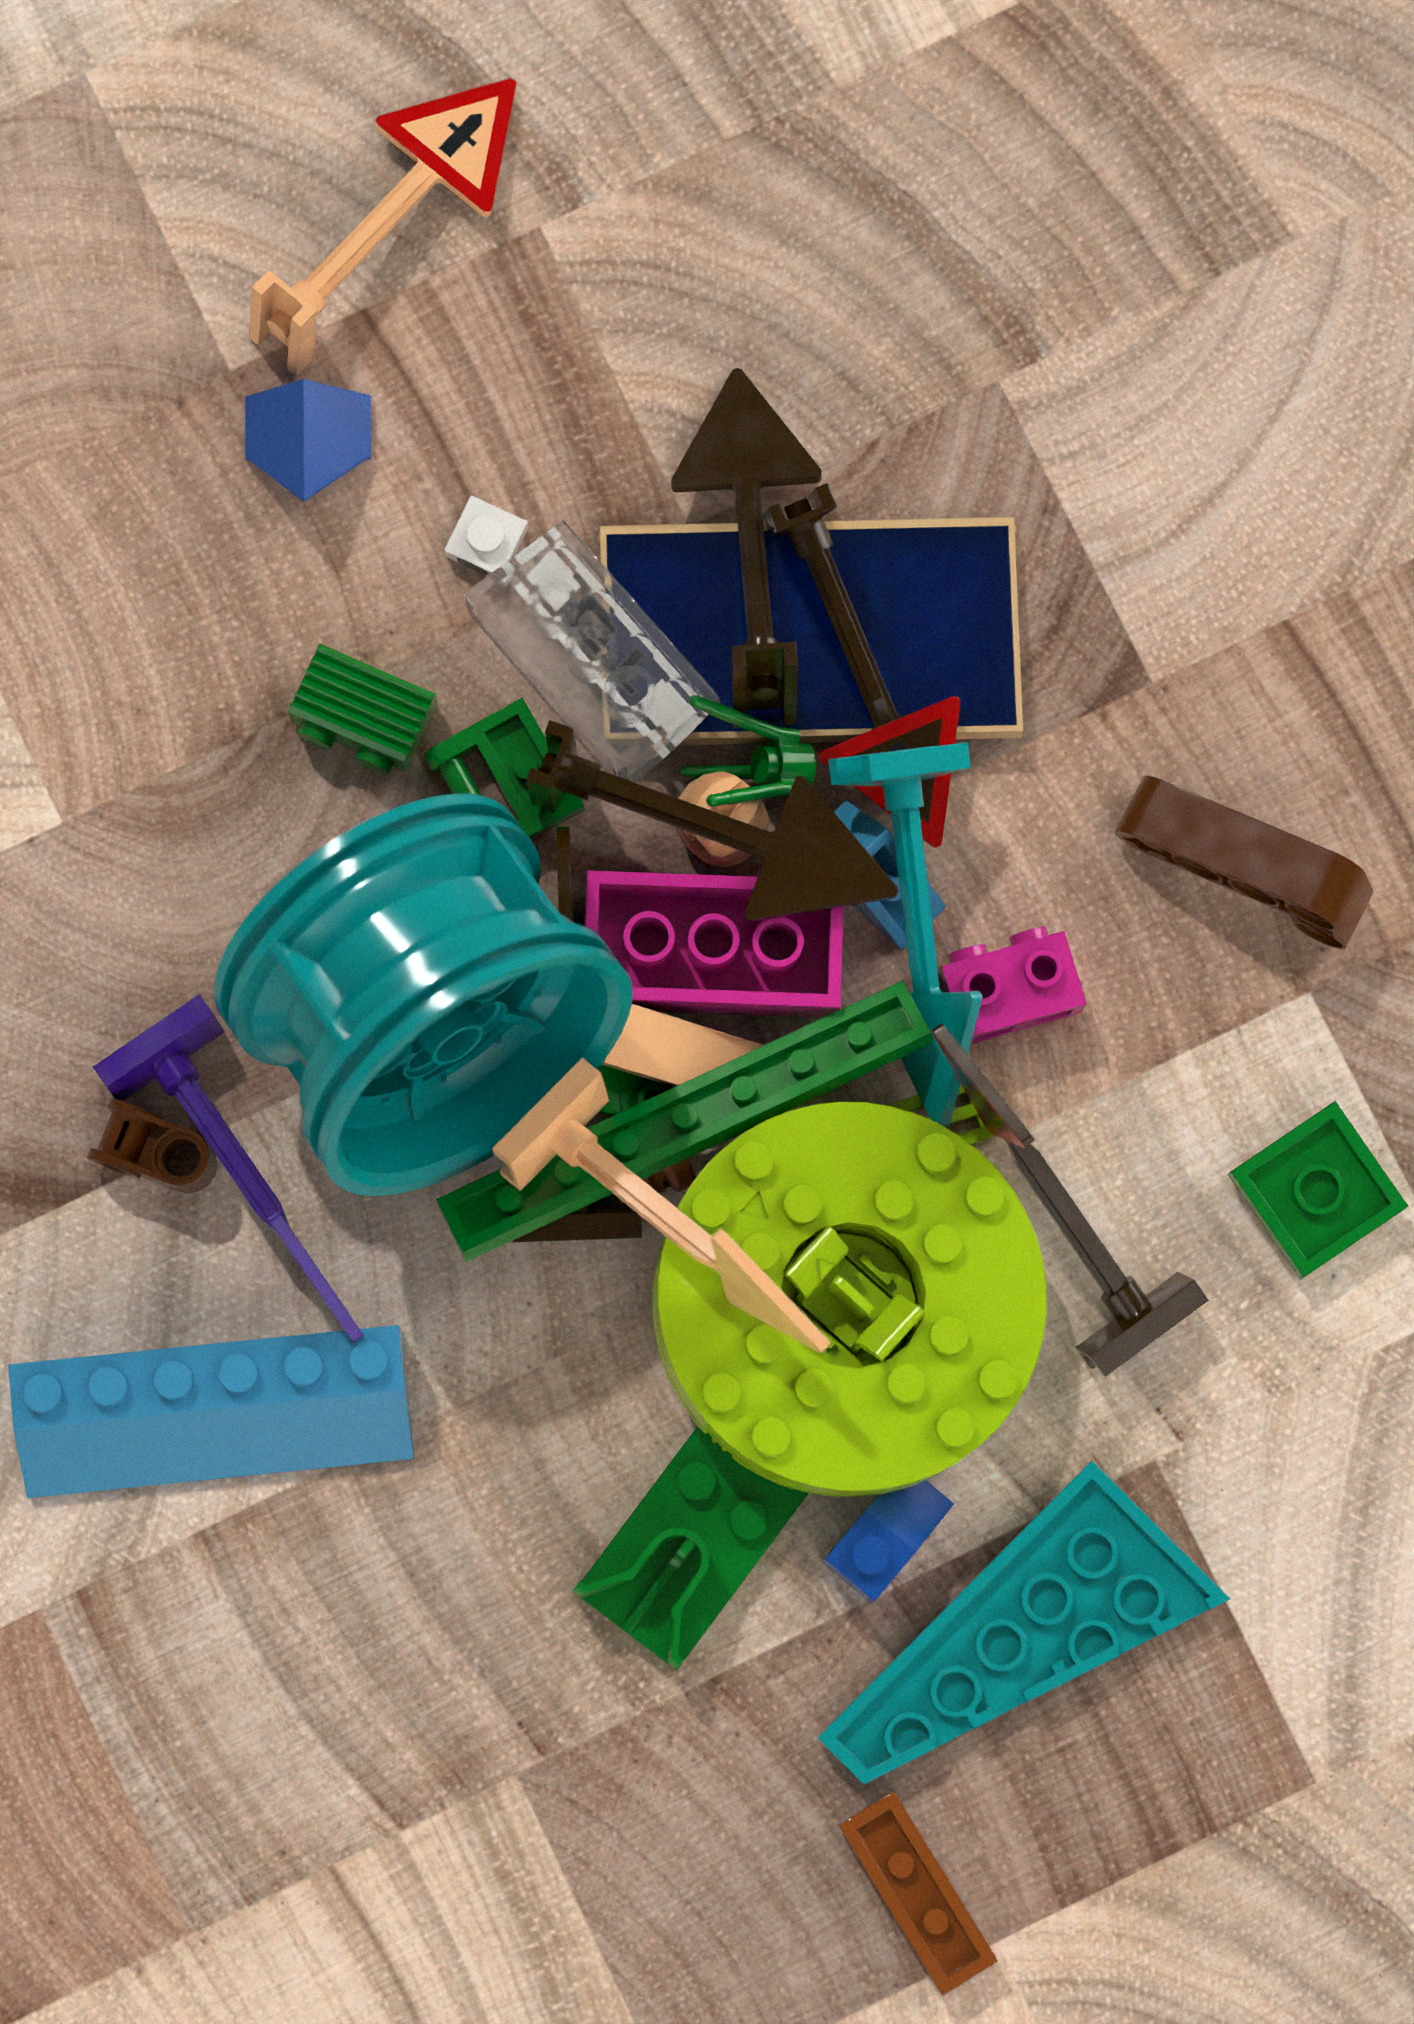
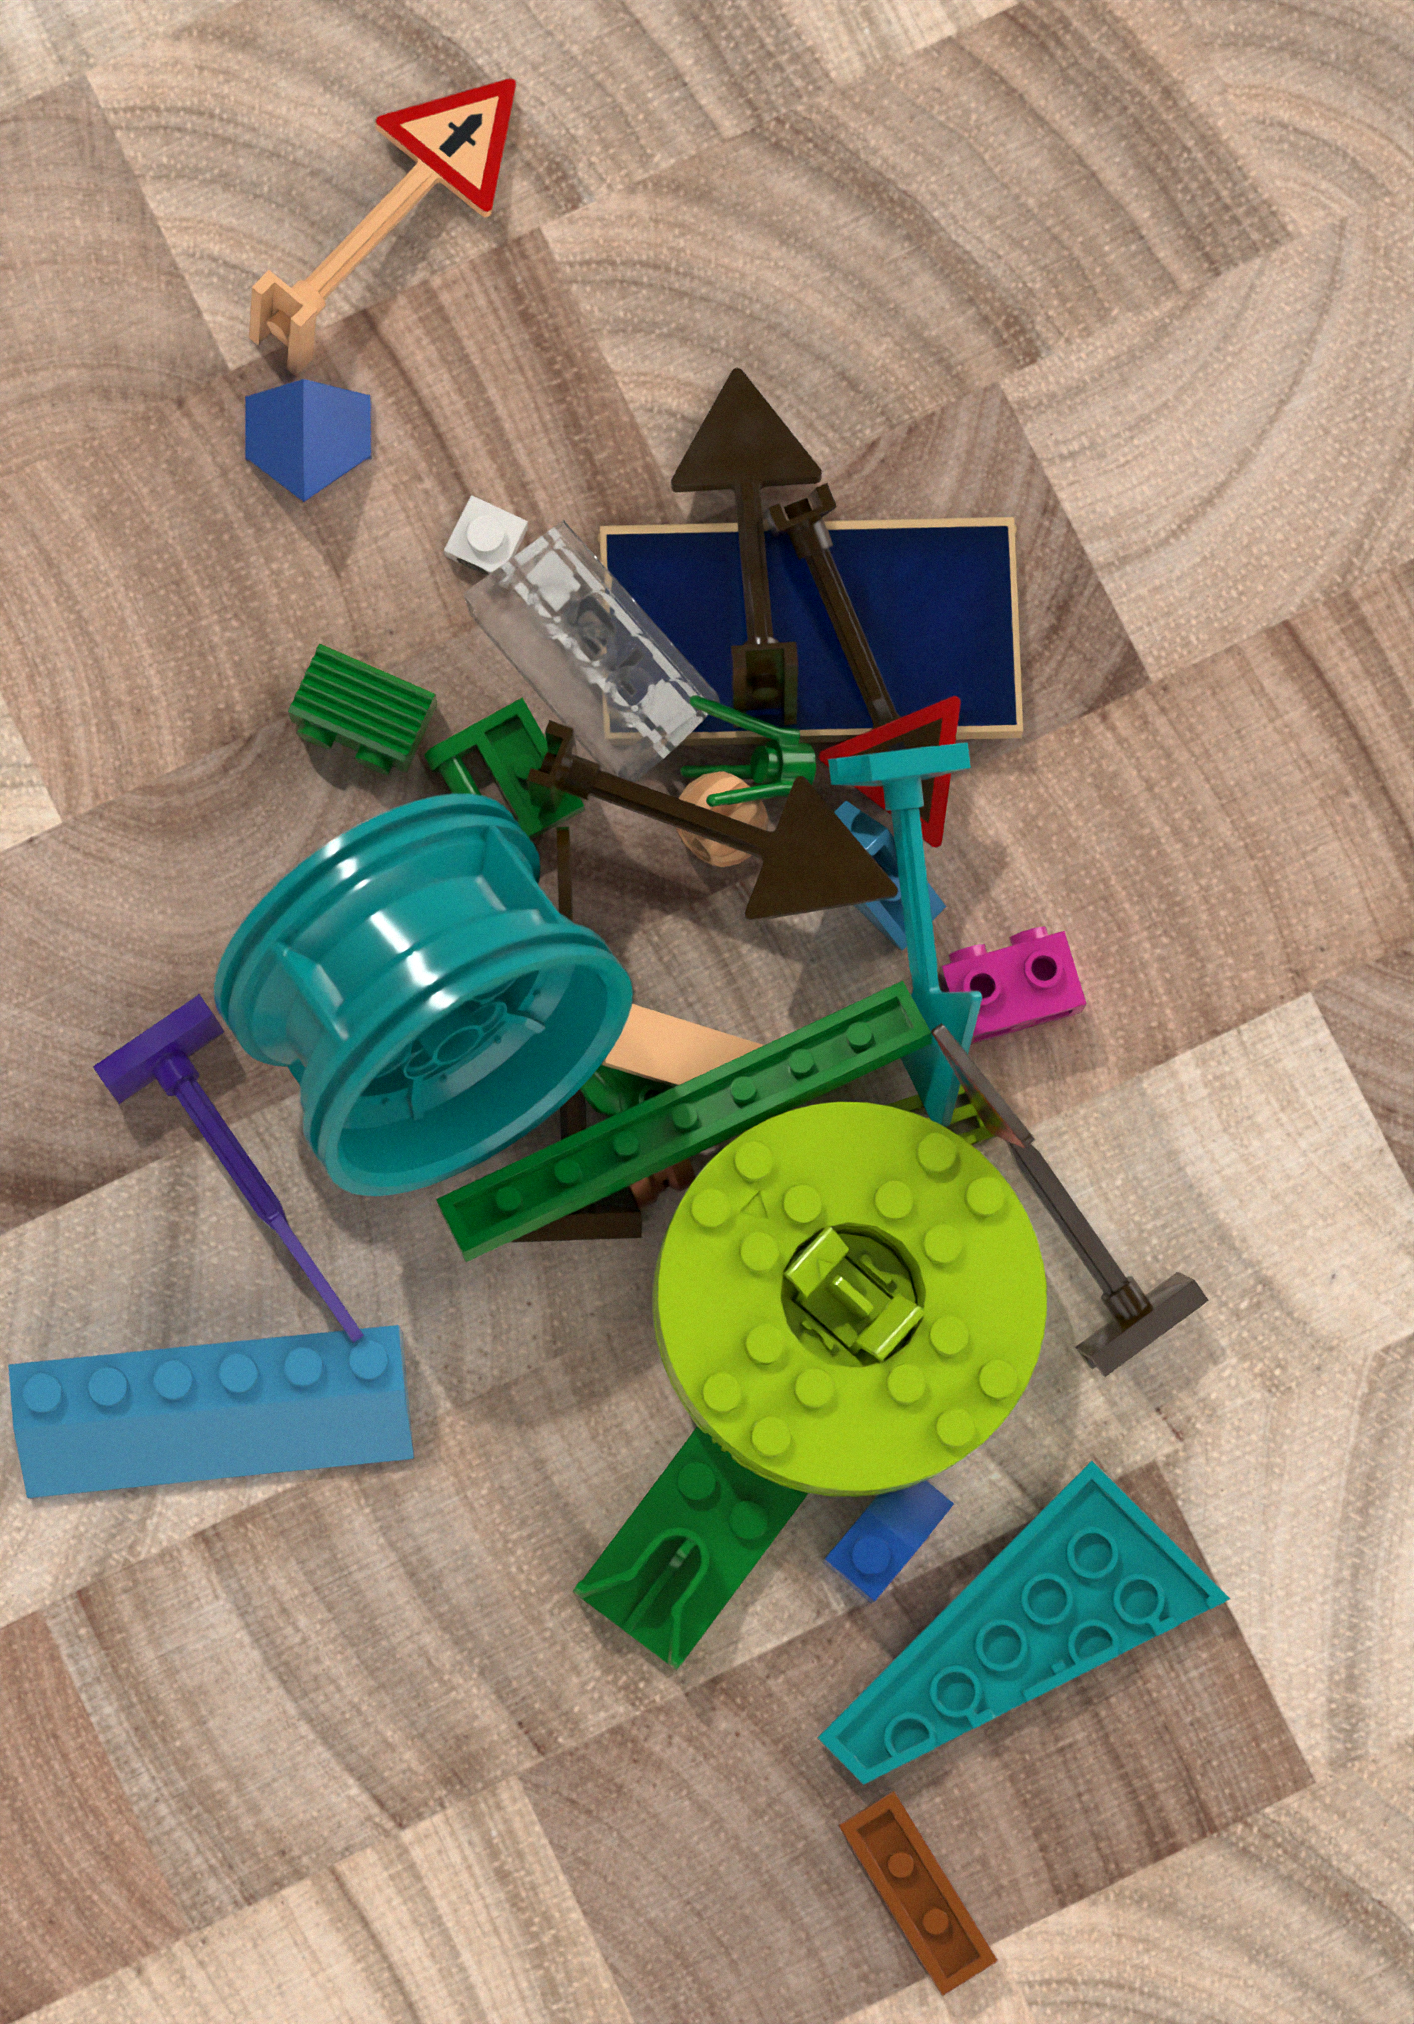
(142, 1146): reddish brown piece -> none
(559, 1129): light nougat piece -> none
(698, 954): dark pink brick -> none
(1308, 882): reddish brown beam -> none
(1317, 1190): green plate -> none

